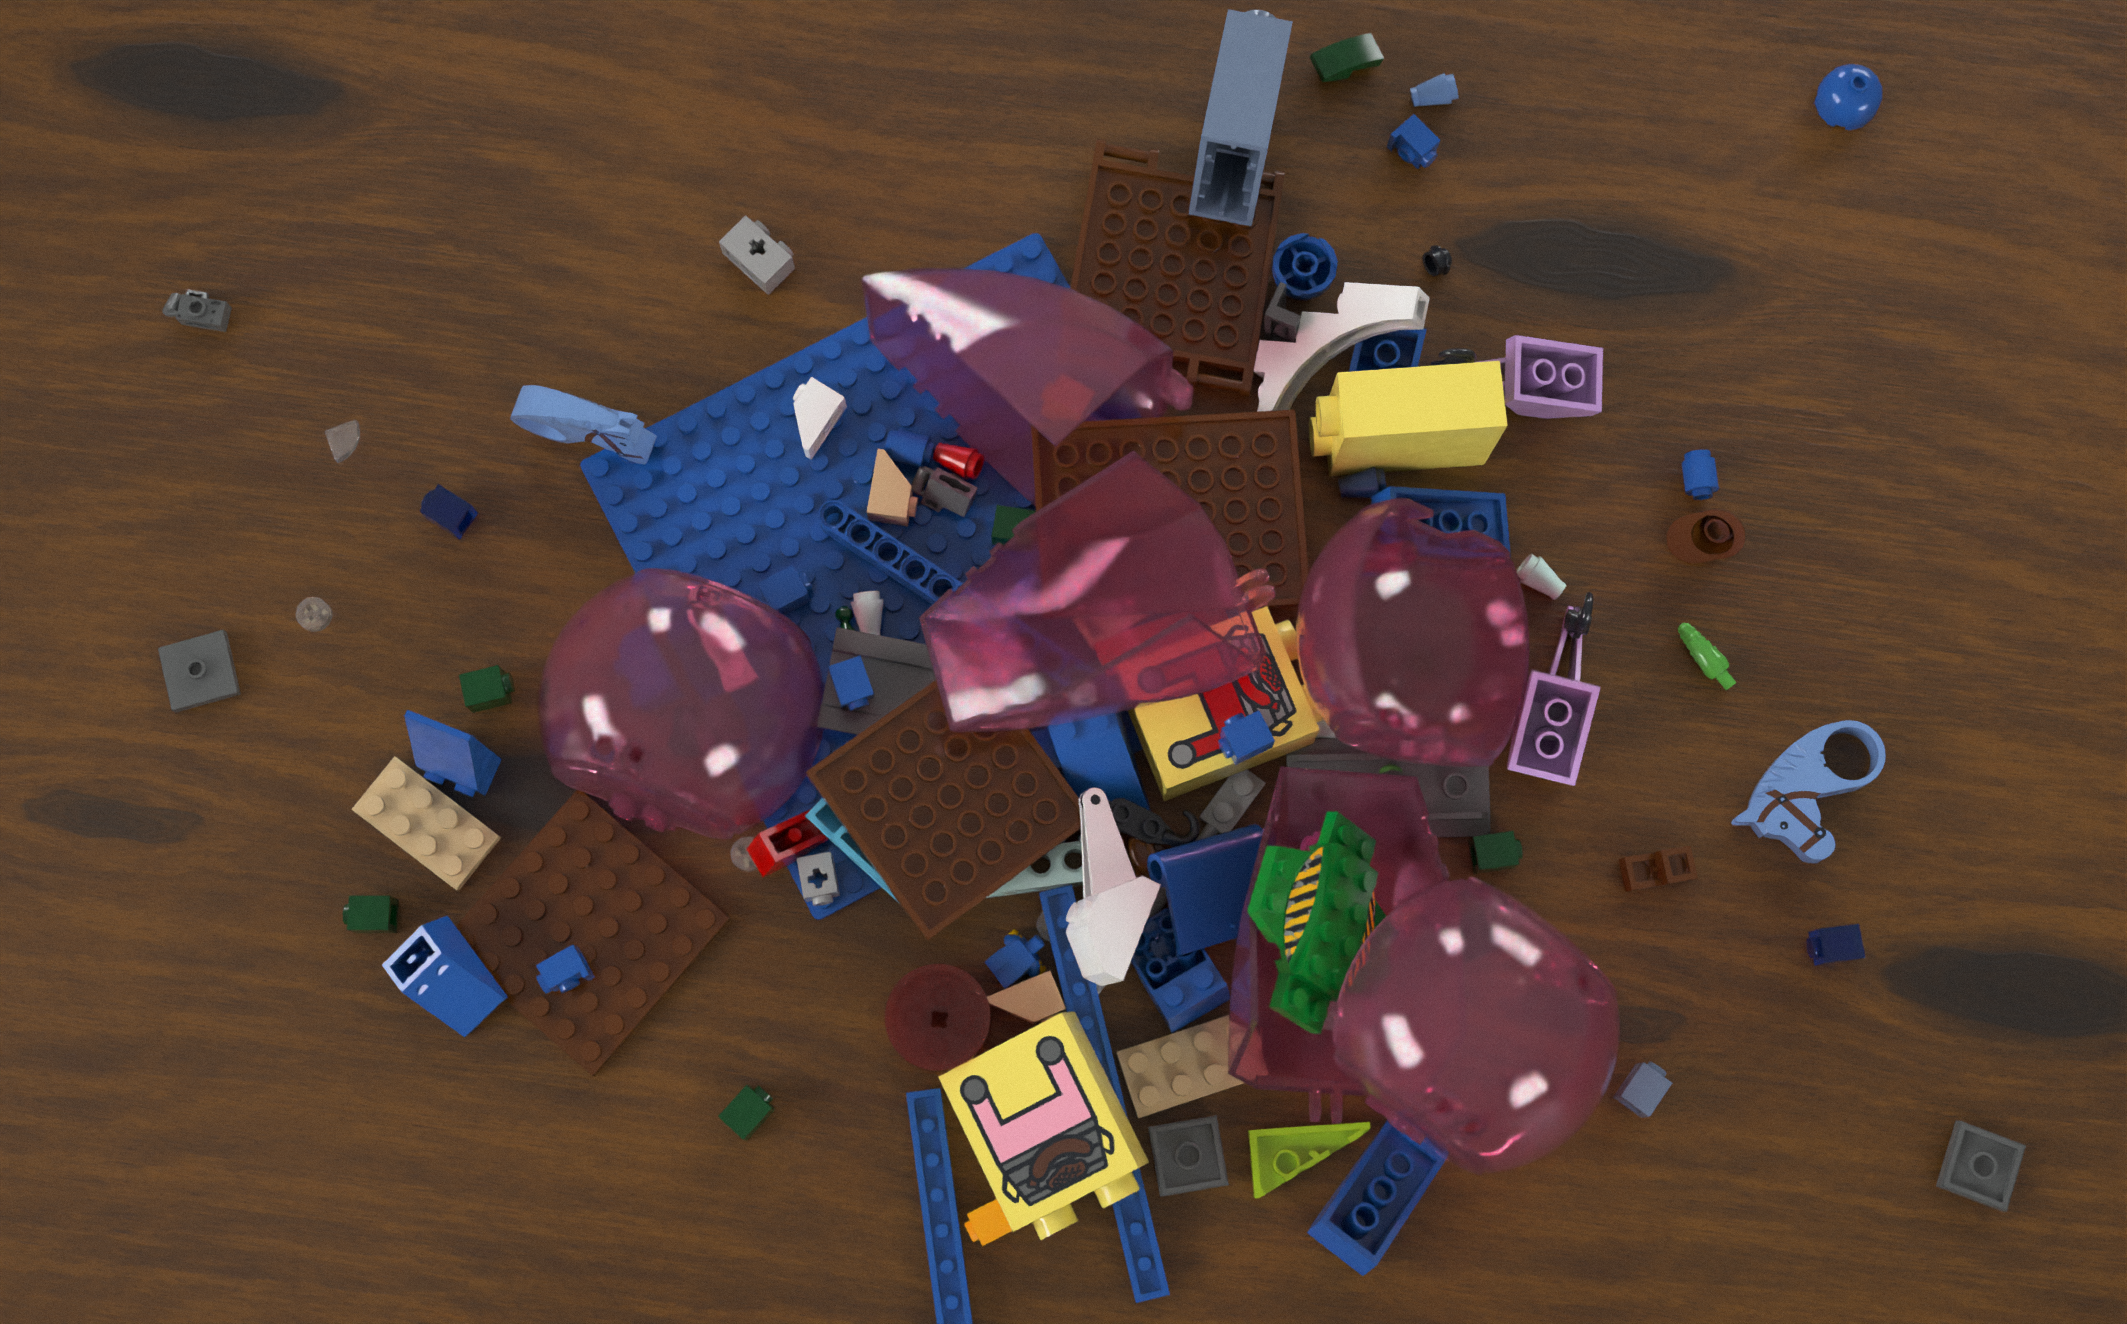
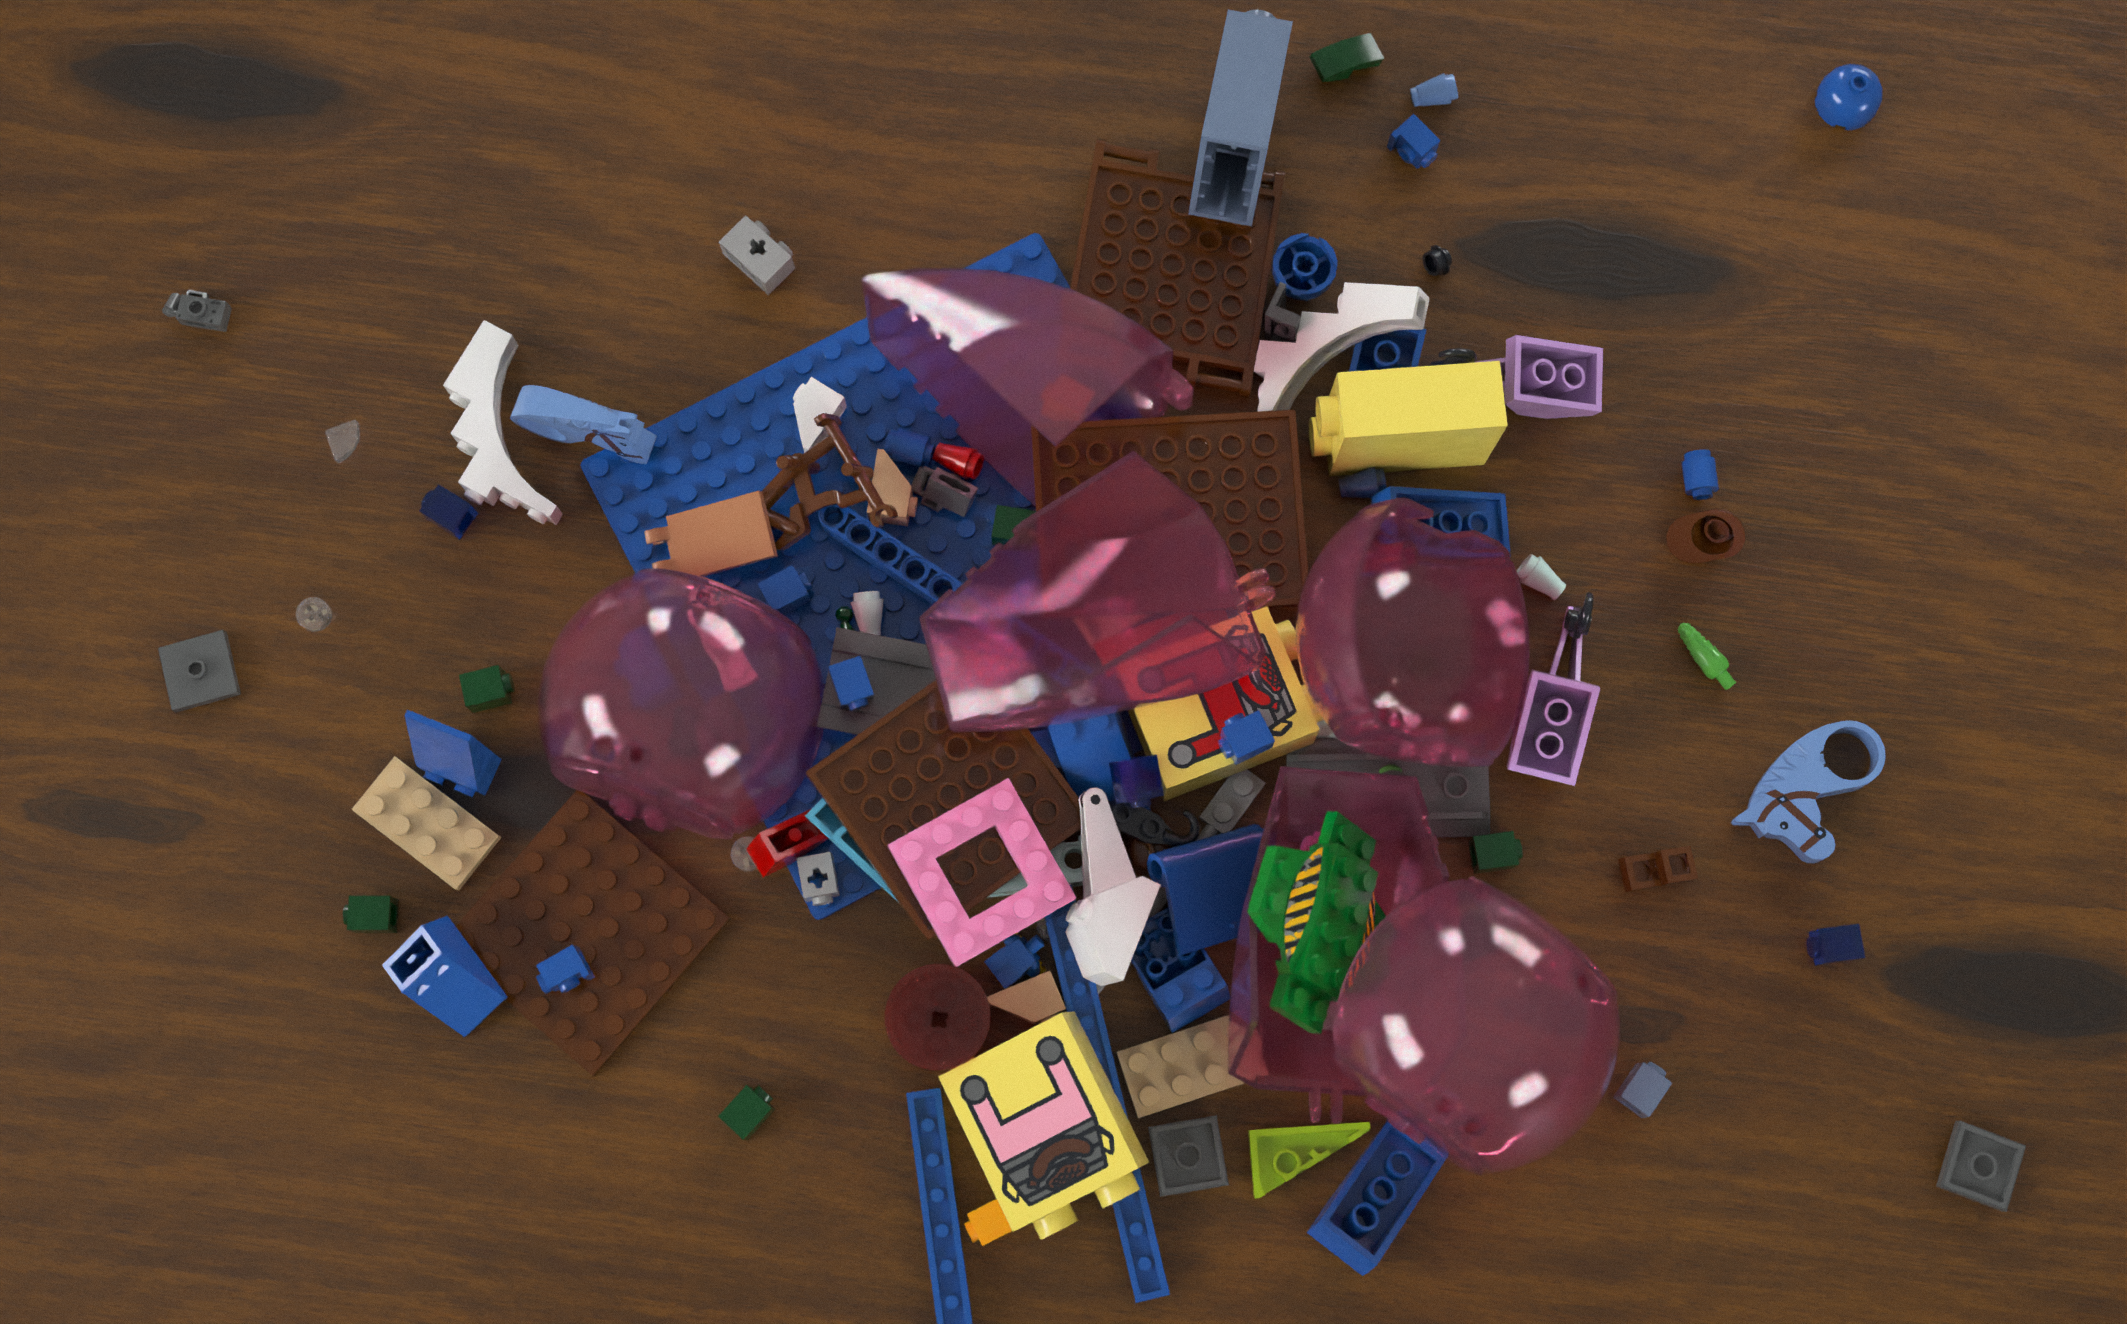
(477, 388): none -> white arch
(716, 536): none -> nougat tile
(797, 470): none -> reddish brown piece
(917, 860): none -> bright pink plate
(1136, 780): none -> clear blue brick

